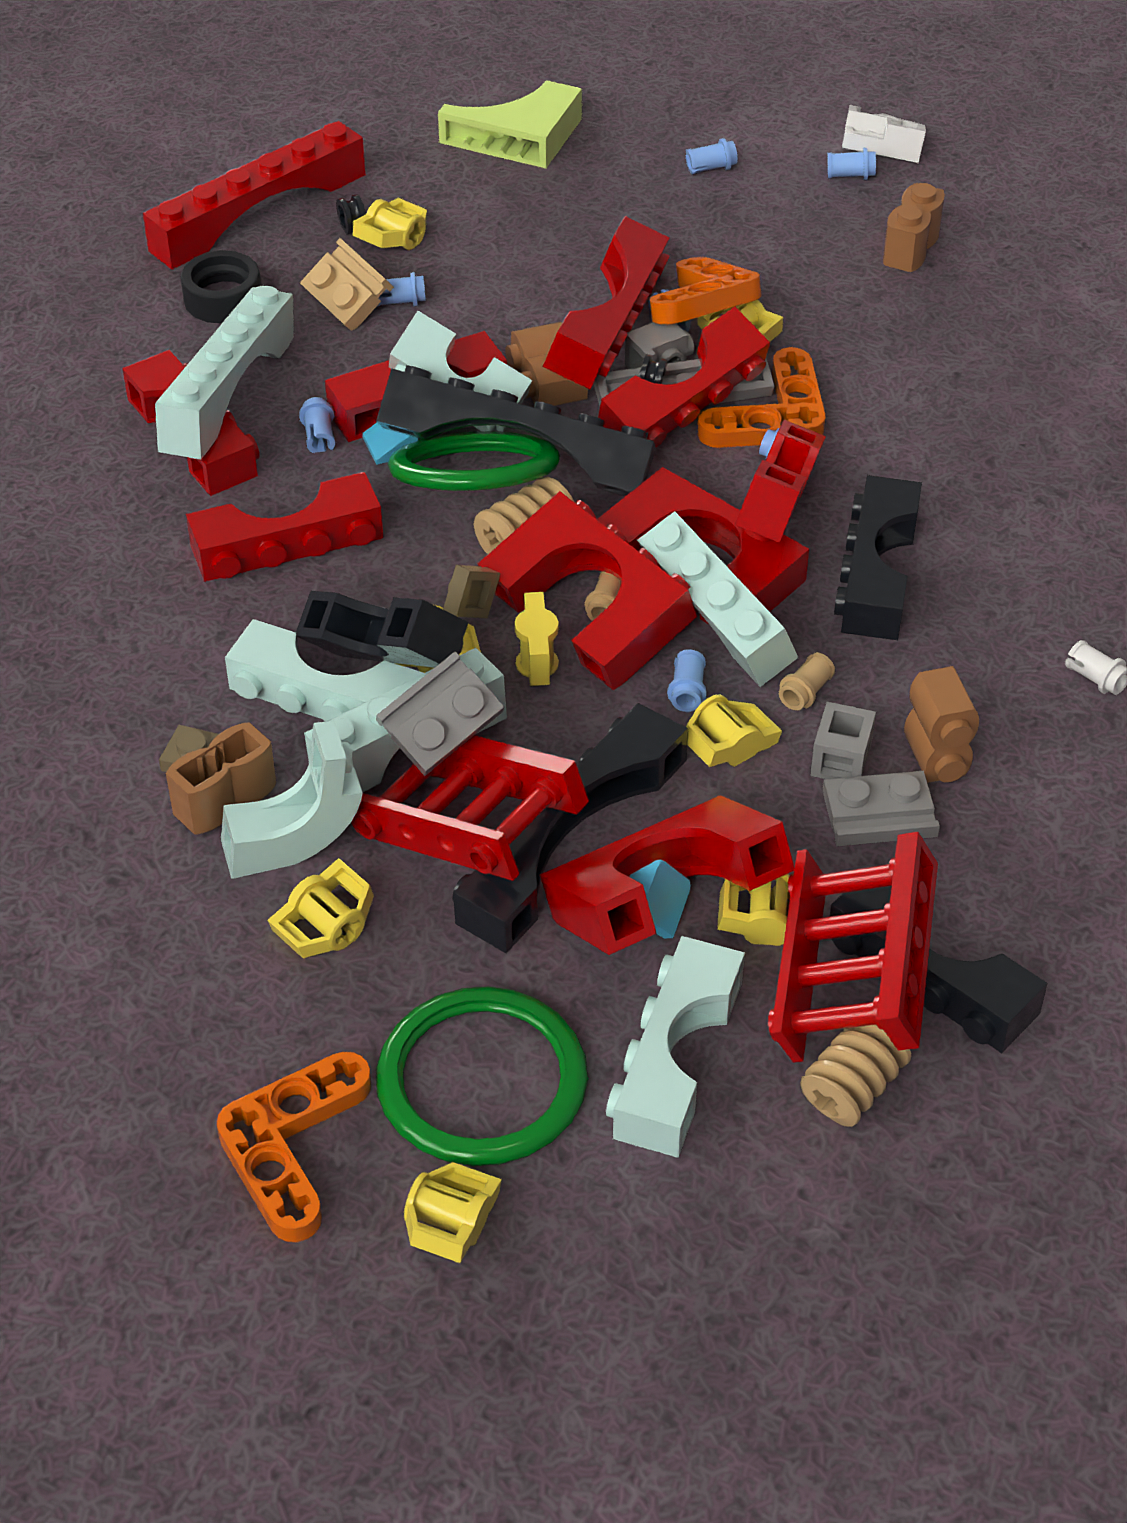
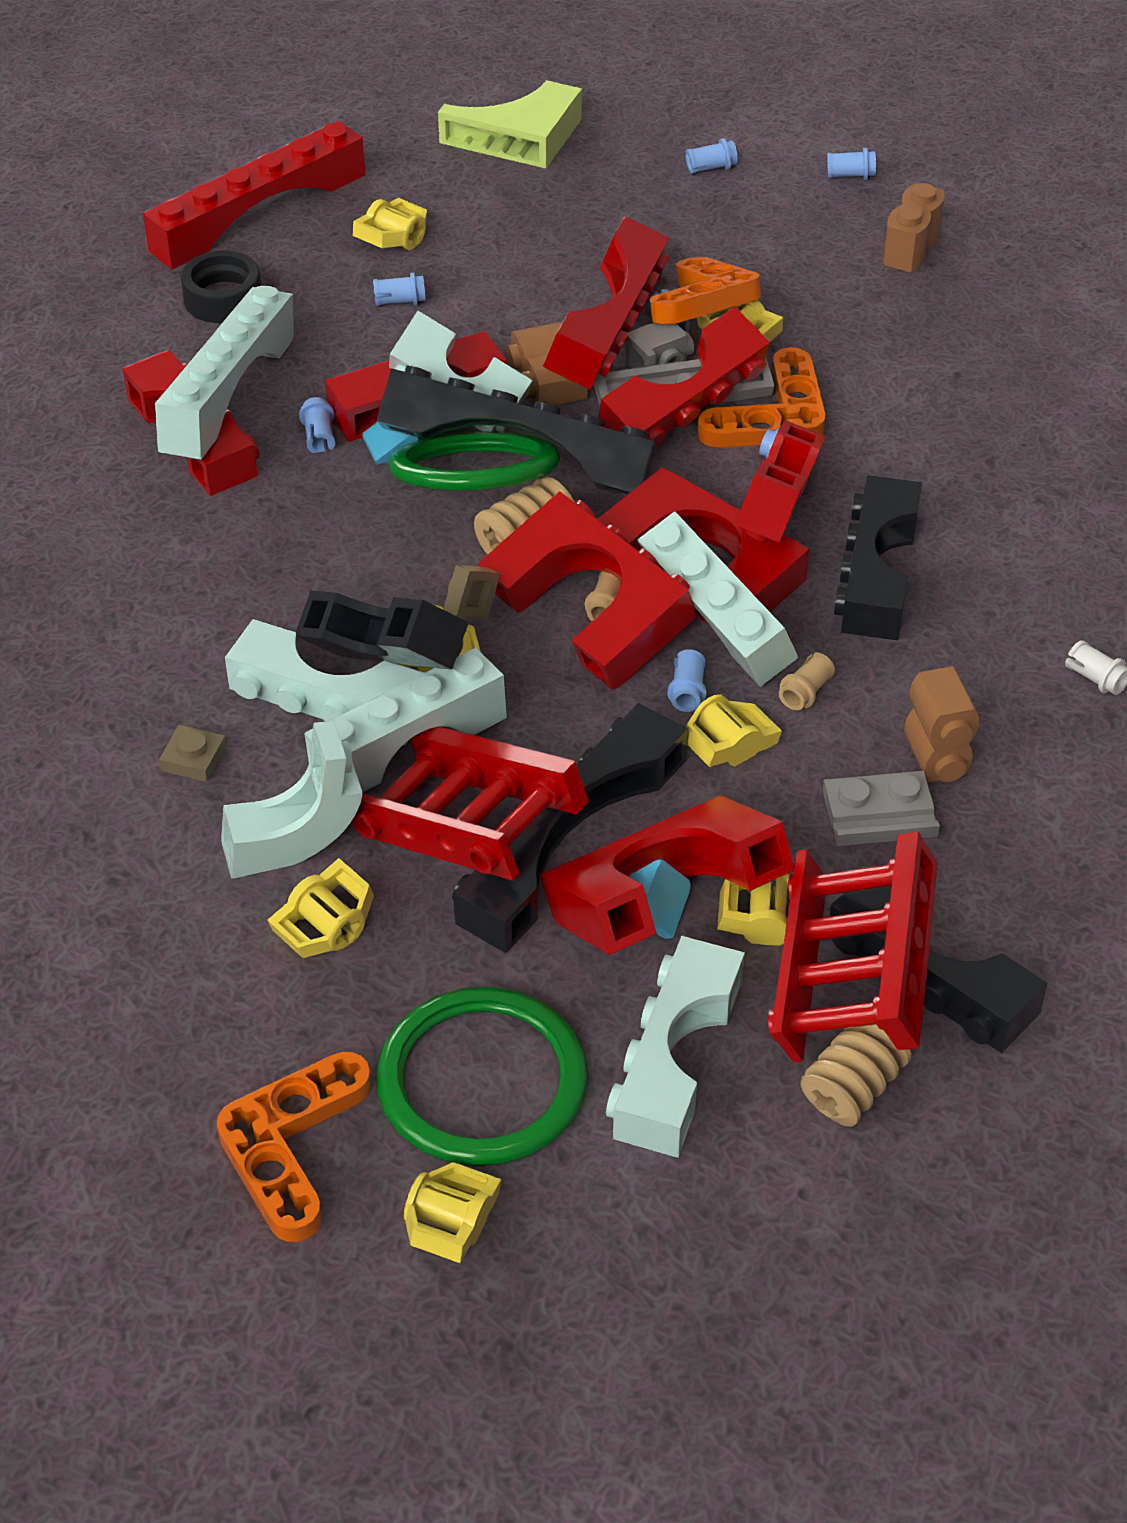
(230, 771): medium nougat brick -> none
(236, 542): red arch -> none
(346, 285): tan plate -> none
(349, 211): black bush -> none
(439, 713): light grey plate -> none
(536, 630): light yellow piece -> none
(652, 370): black bush -> none
(842, 741): light grey brick -> none
(883, 134): white slope -> none

